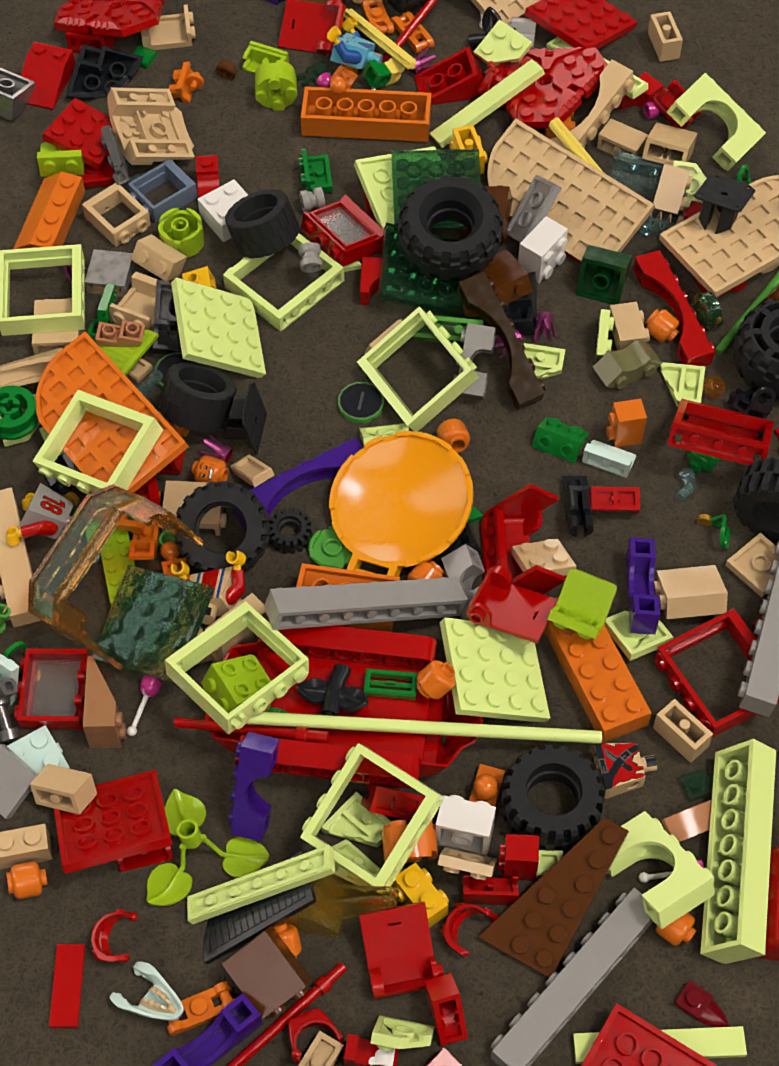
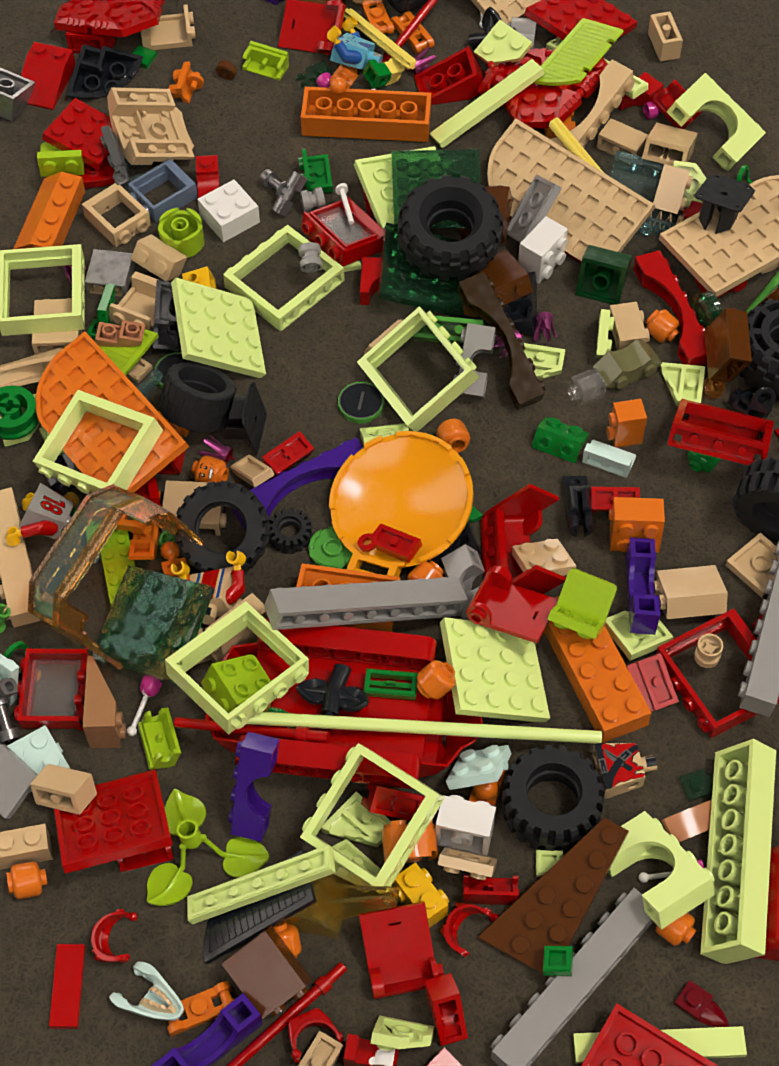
(159, 739): none -> lime hinge
(262, 223): black tyre -> none
(275, 85): lime brick -> none
(284, 190): none -> flat silver bar
(288, 453): none -> red hinge
(341, 190): none -> white piece
(391, 542): none -> red hinge
(467, 138): yellow brick -> none
(479, 767): none -> light aqua plate
(519, 856): red brick -> none
(558, 961): none -> green tile
(578, 52): none -> lime piece
(587, 387): none -> clear brick
(636, 520): none -> orange brick
(653, 682): none -> plate
(682, 730): tan brick -> none
(689, 484): clear light blue arm -> none
(707, 520): green piece -> none
(708, 650): none -> tan wheel
(727, 345): none -> reddish brown brick

